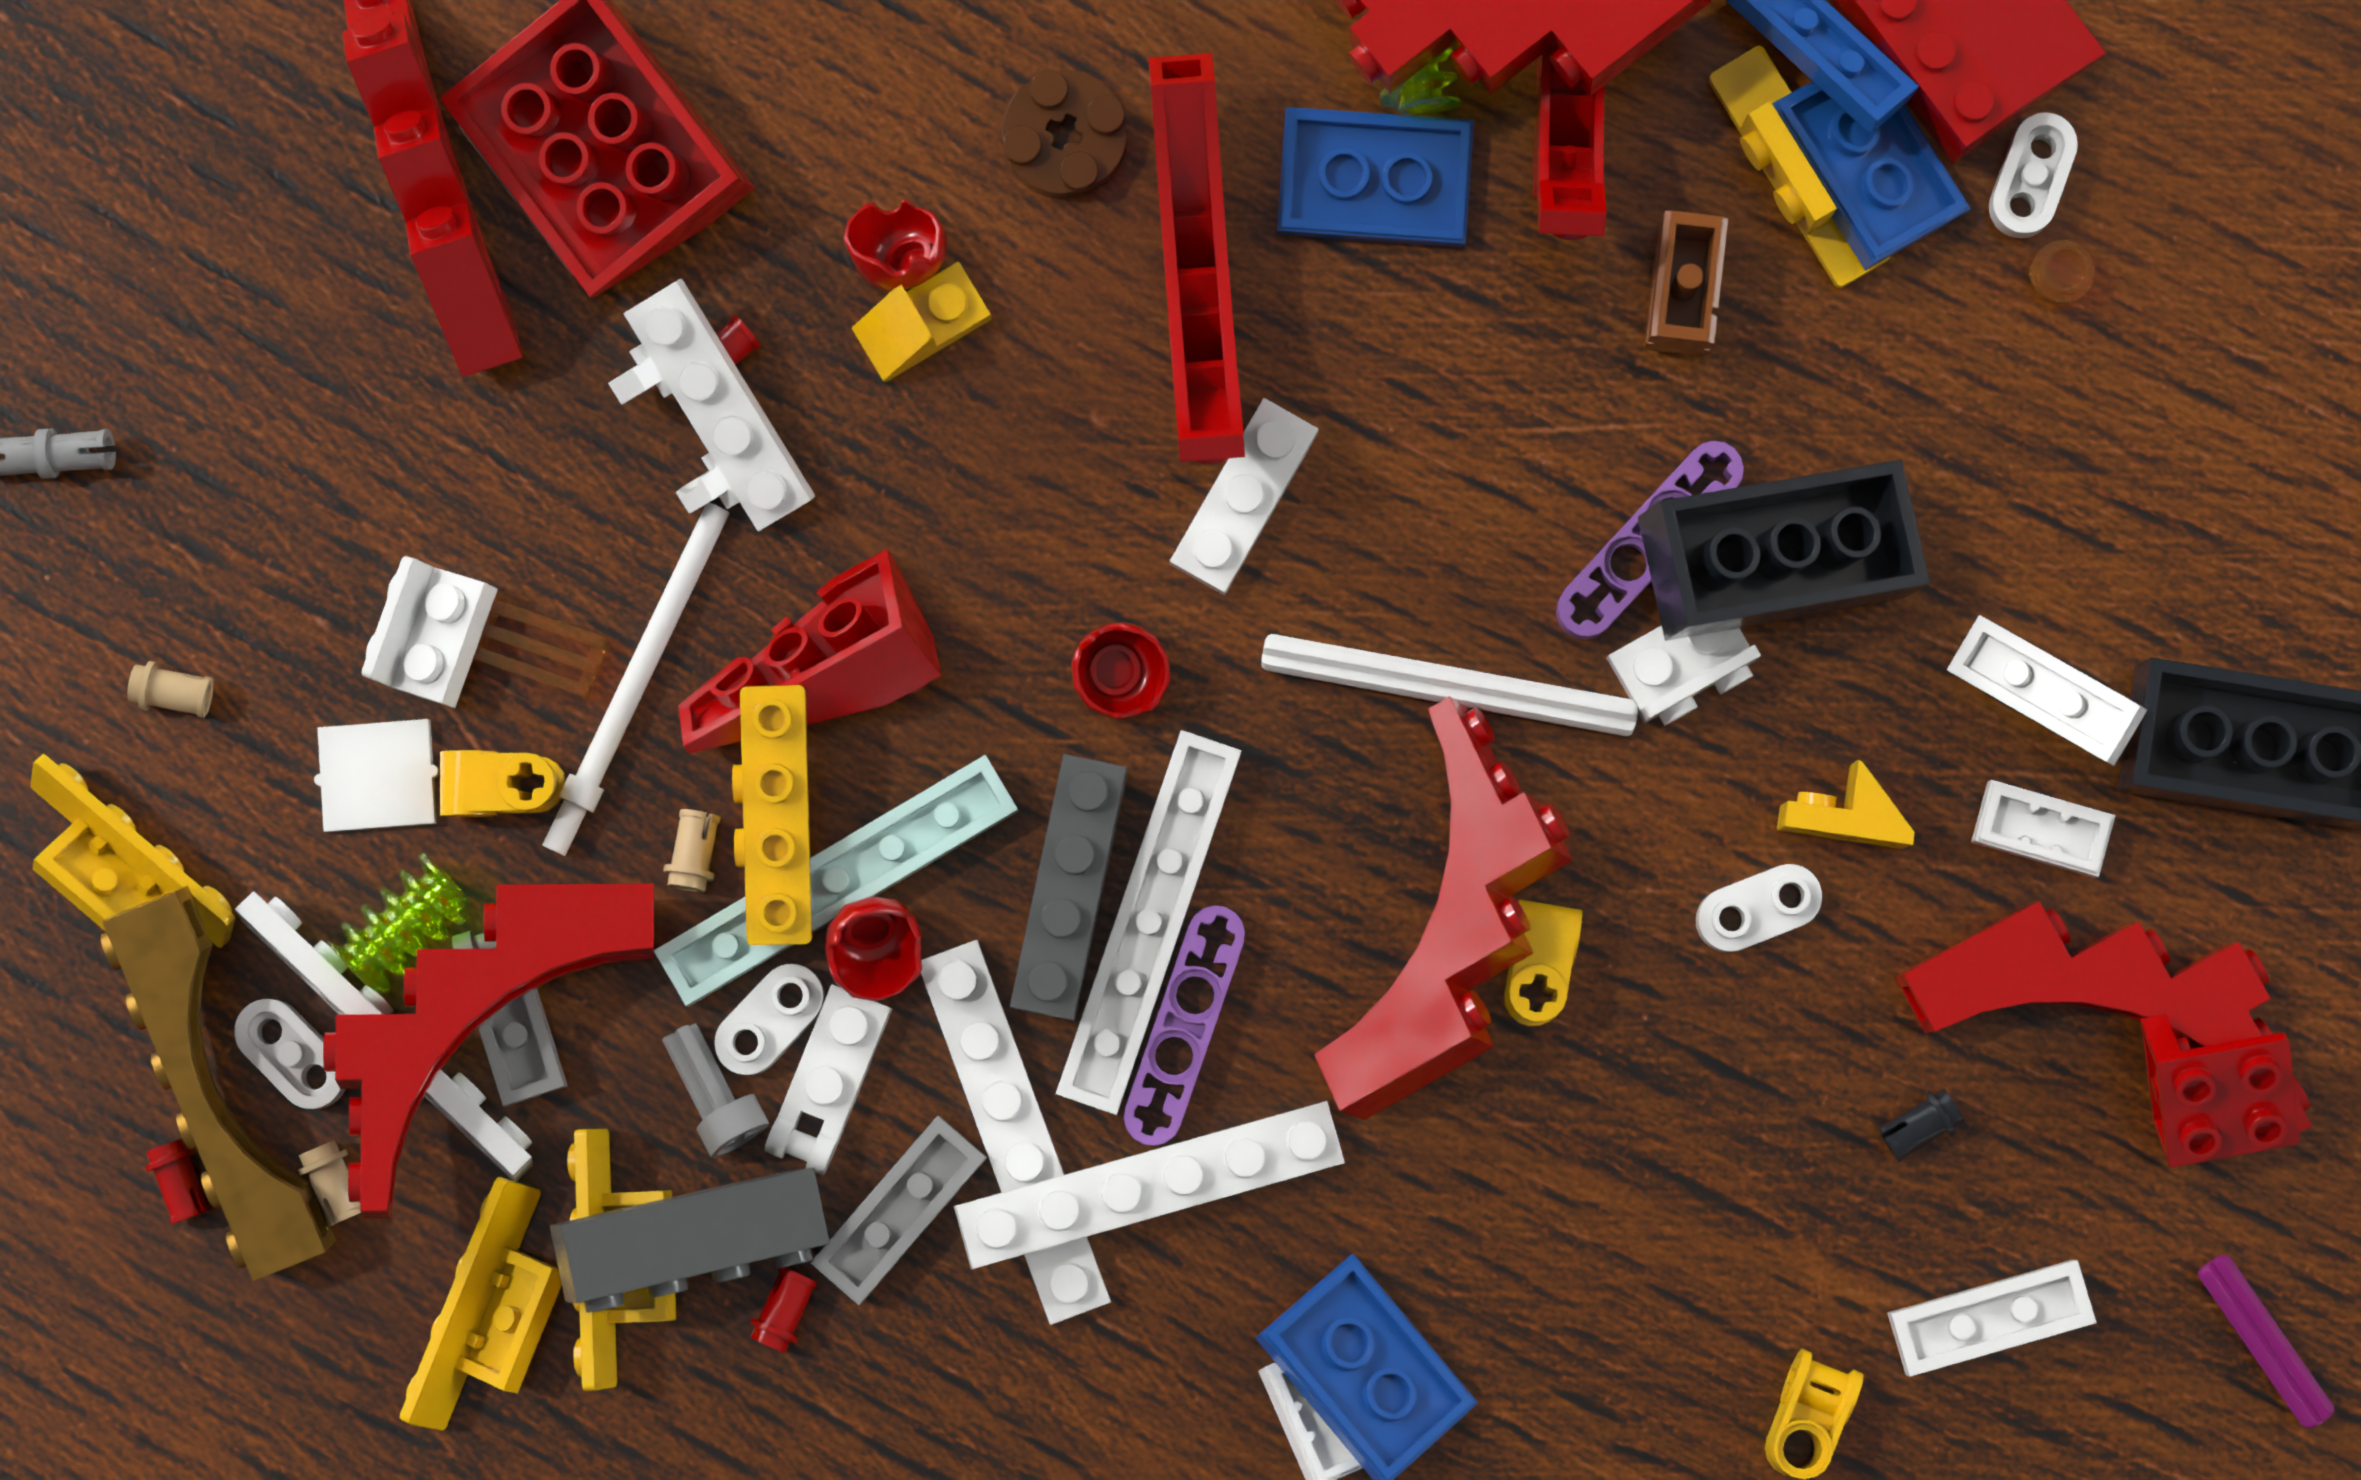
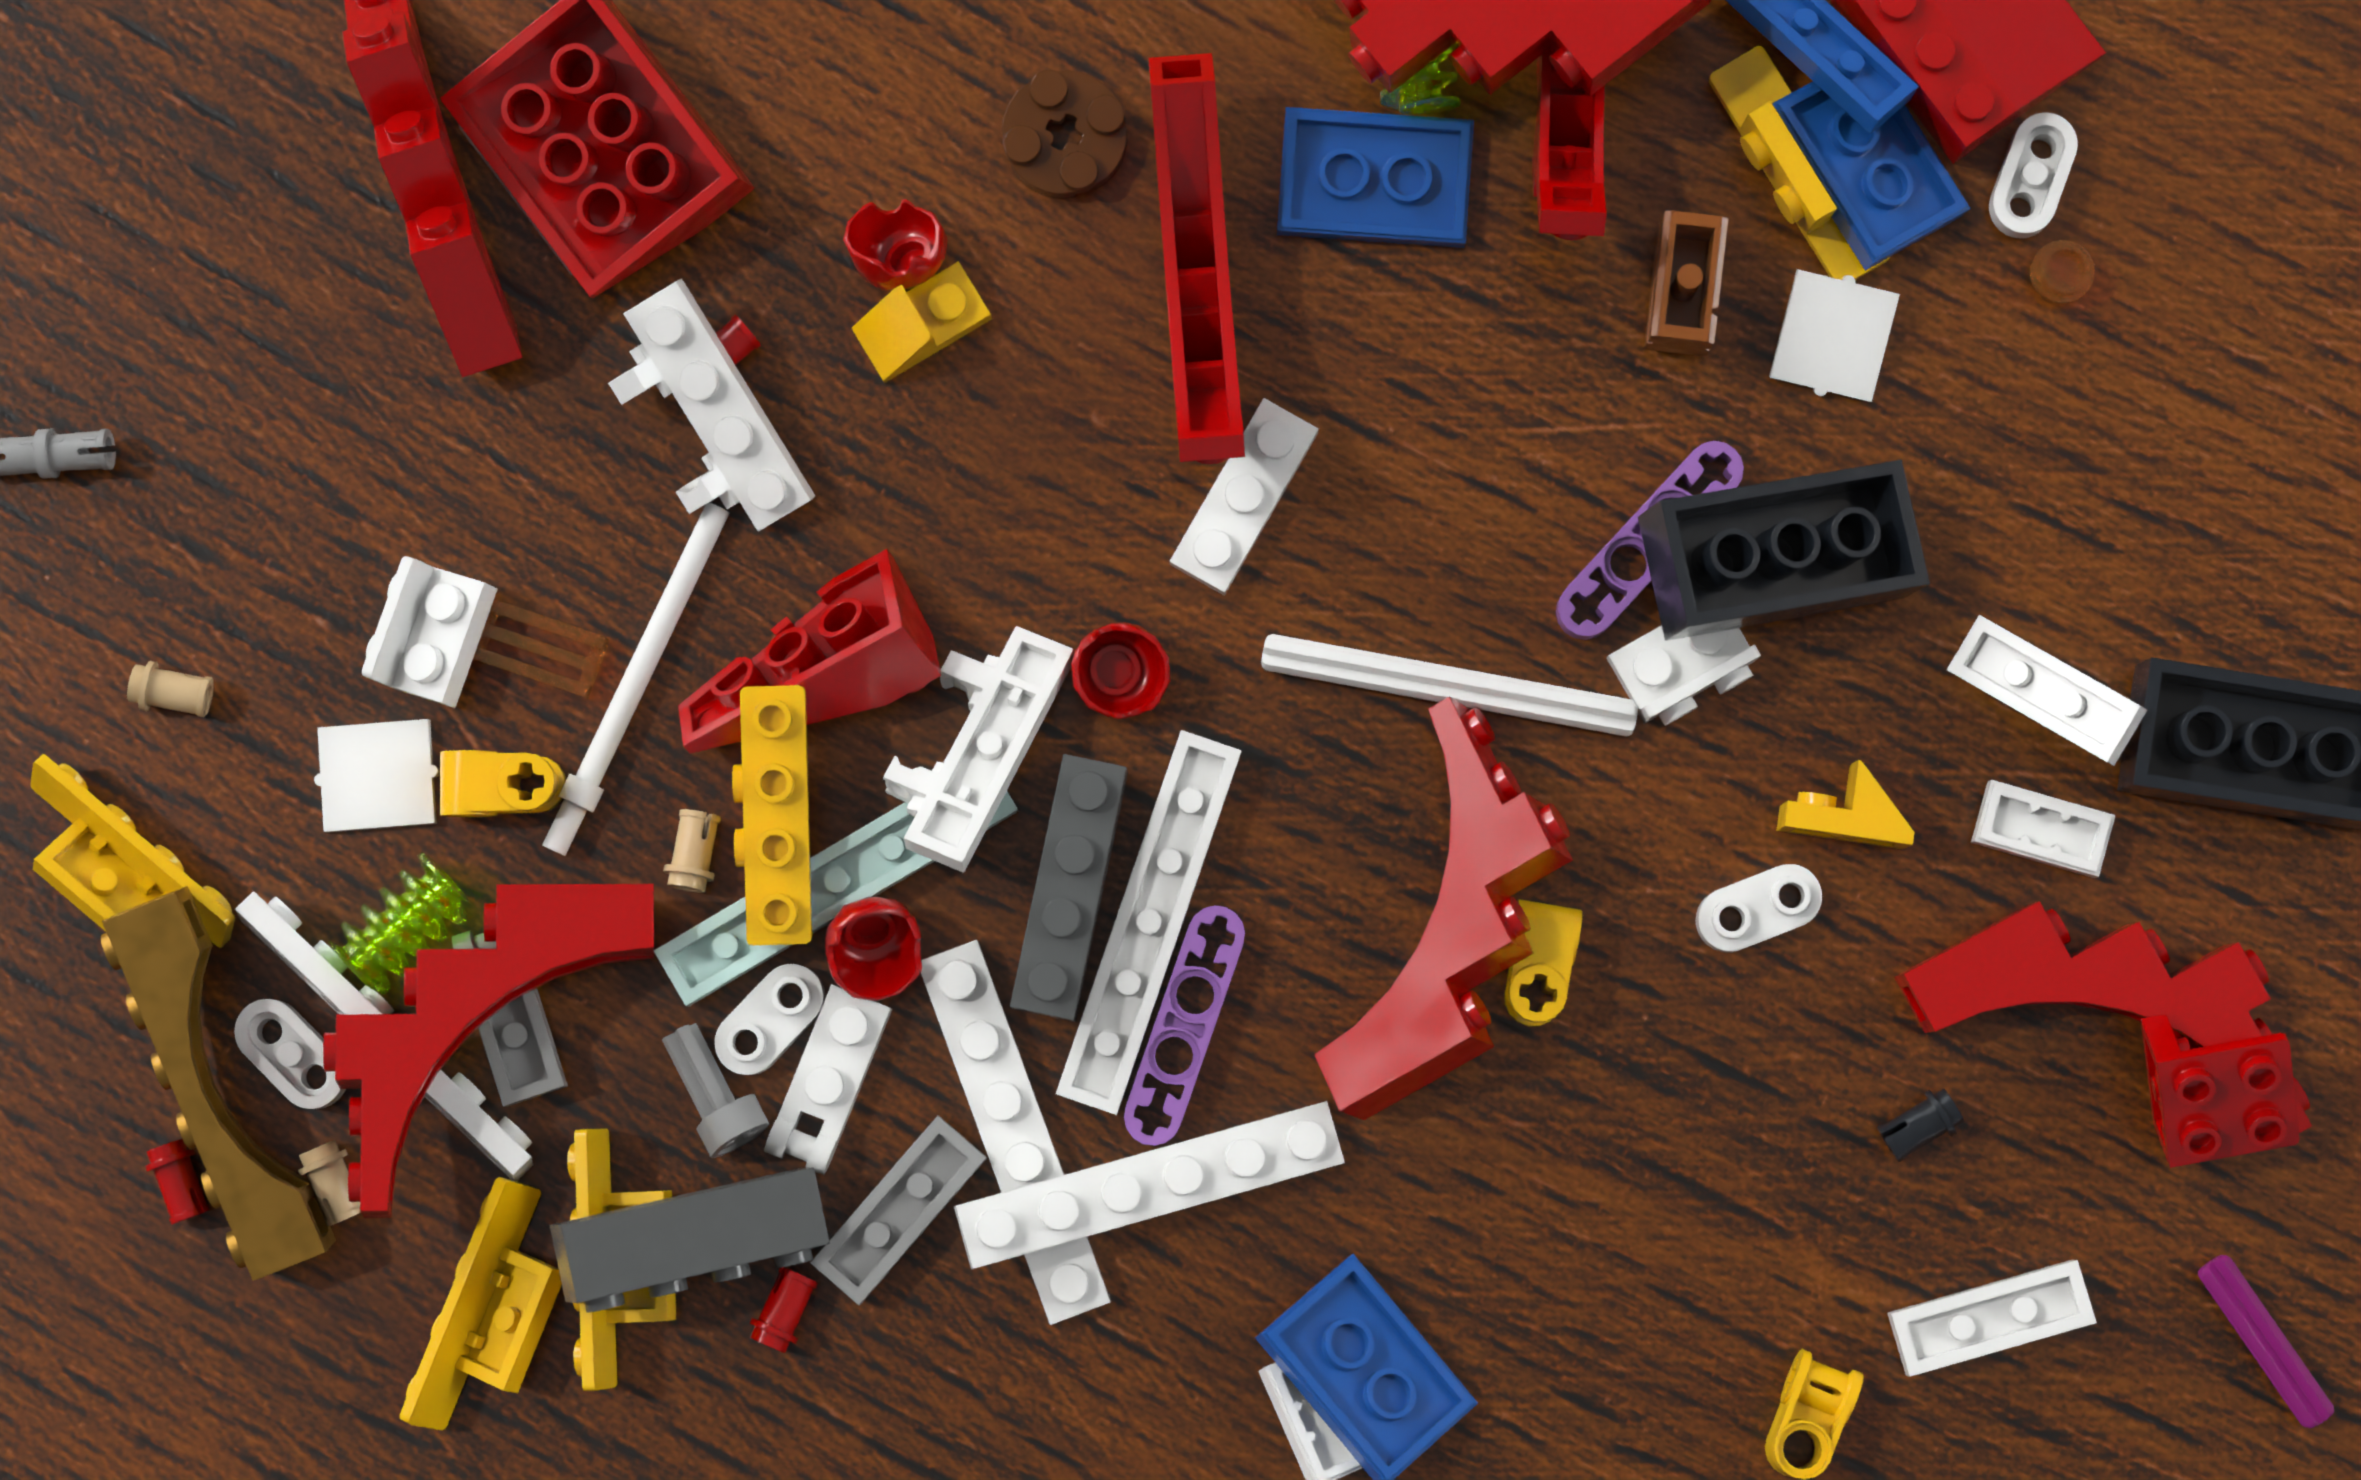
(1007, 708): none -> white hinge
(1834, 335): none -> white piece

